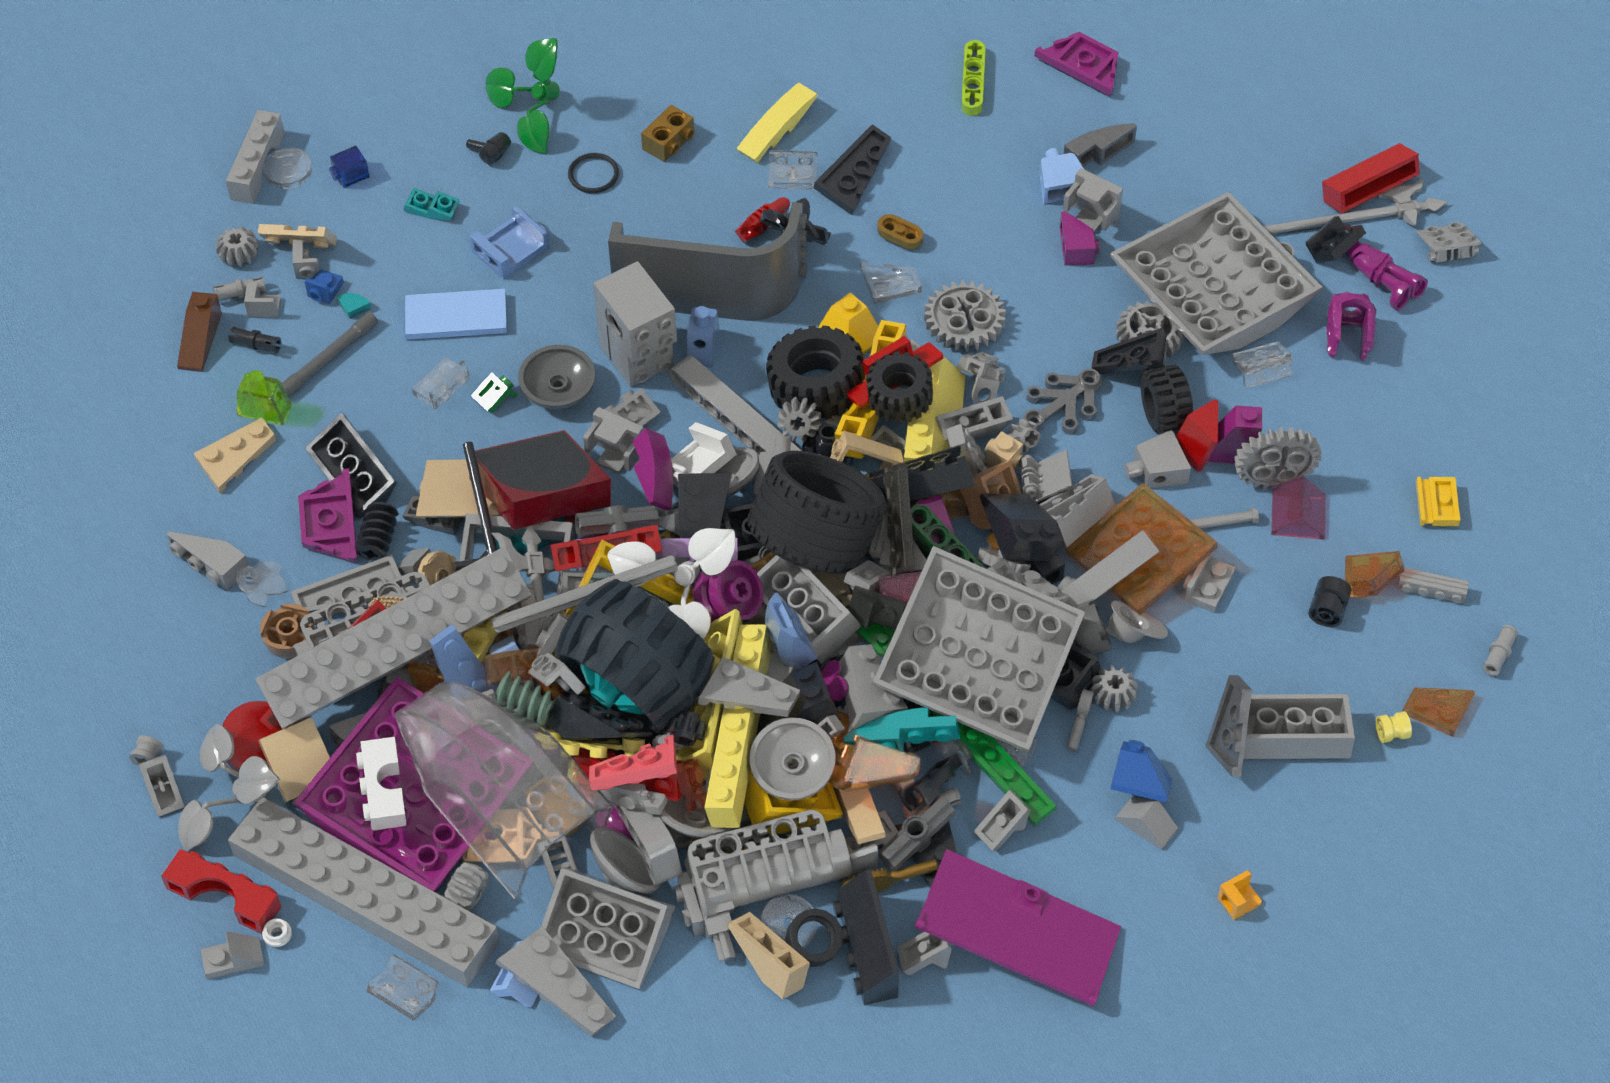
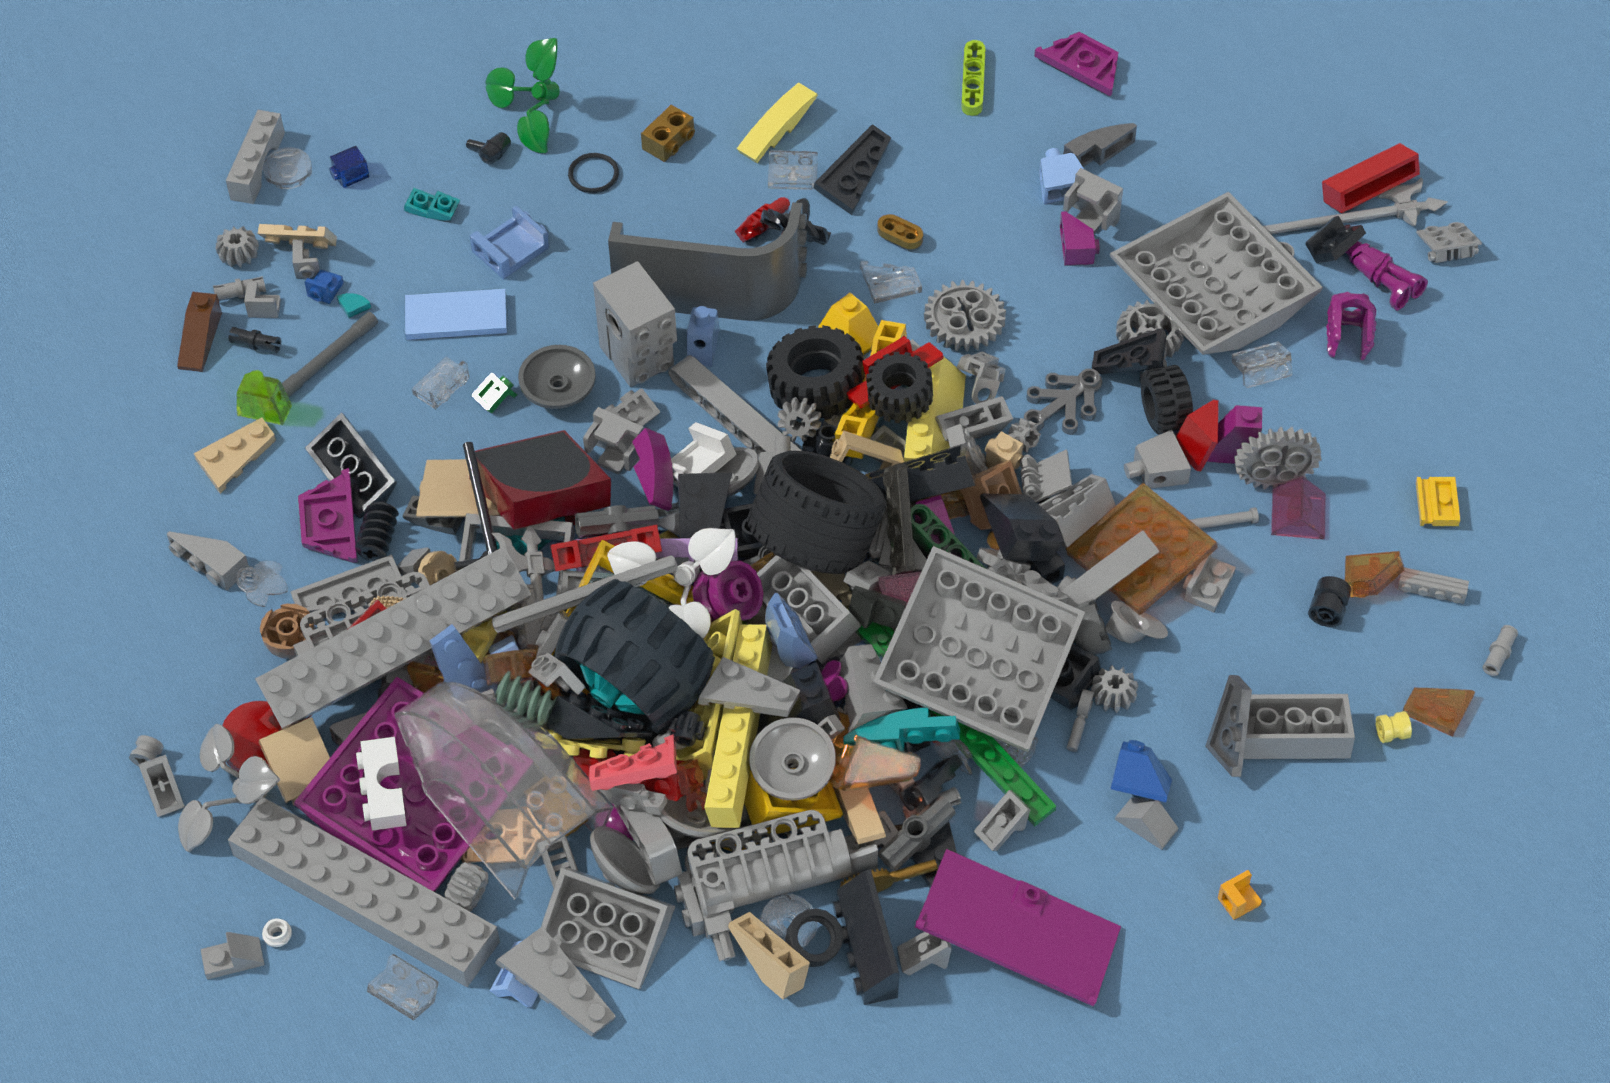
(193, 875): red arch -> none

